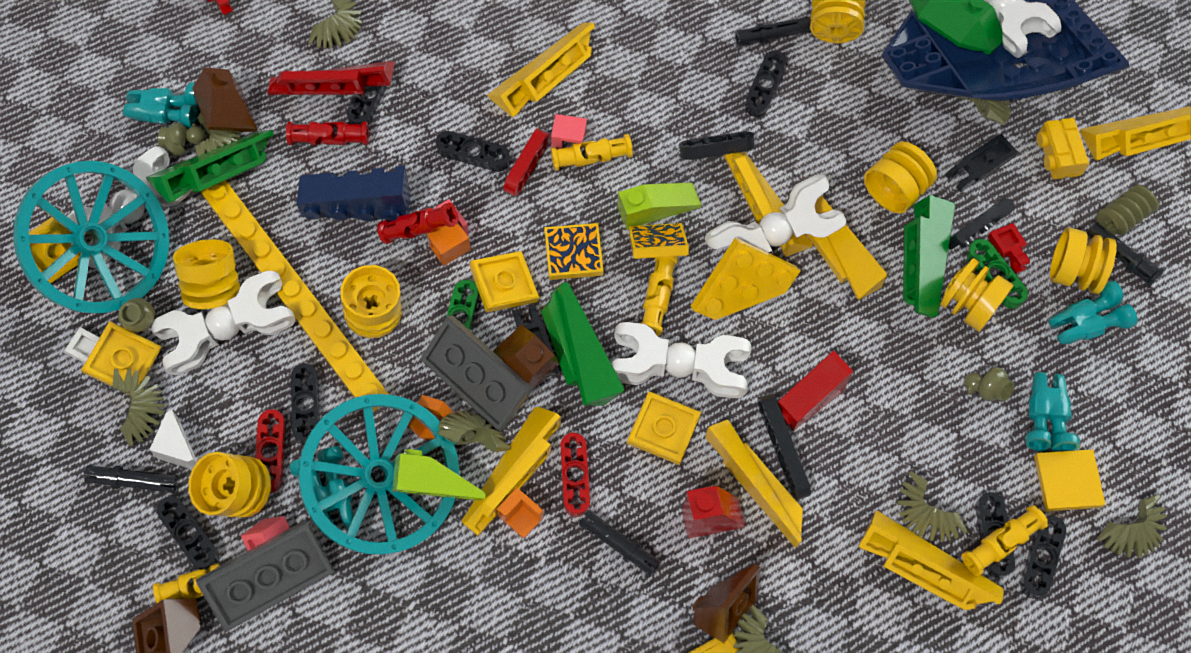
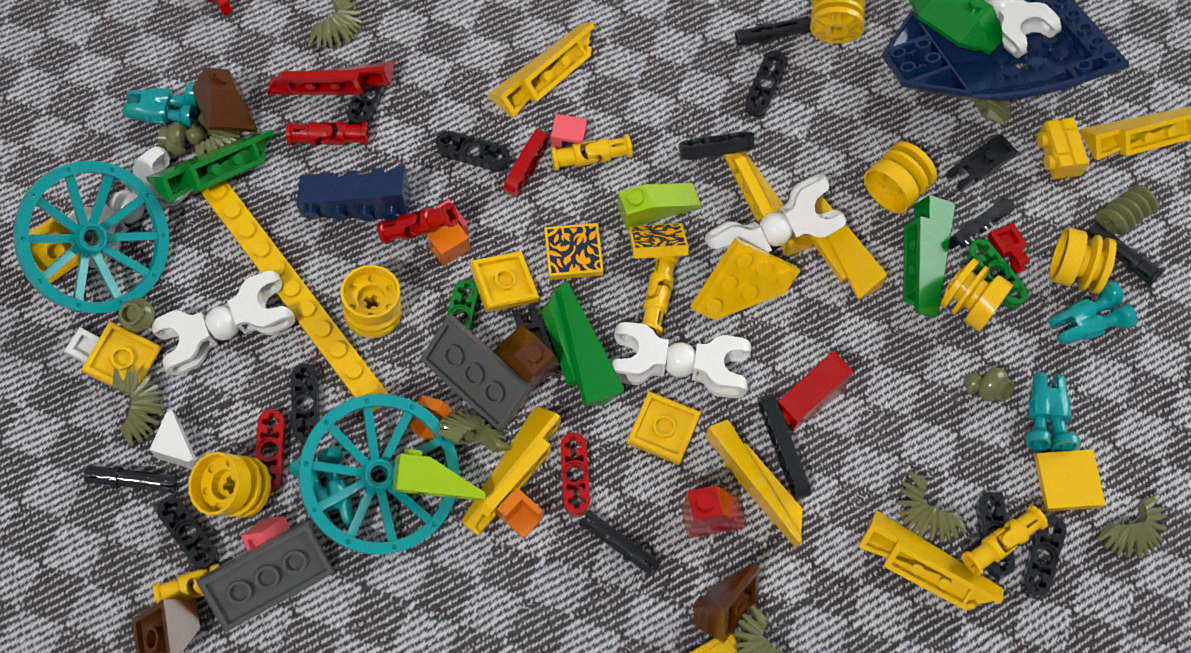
(206, 273): yellow wheel -> none

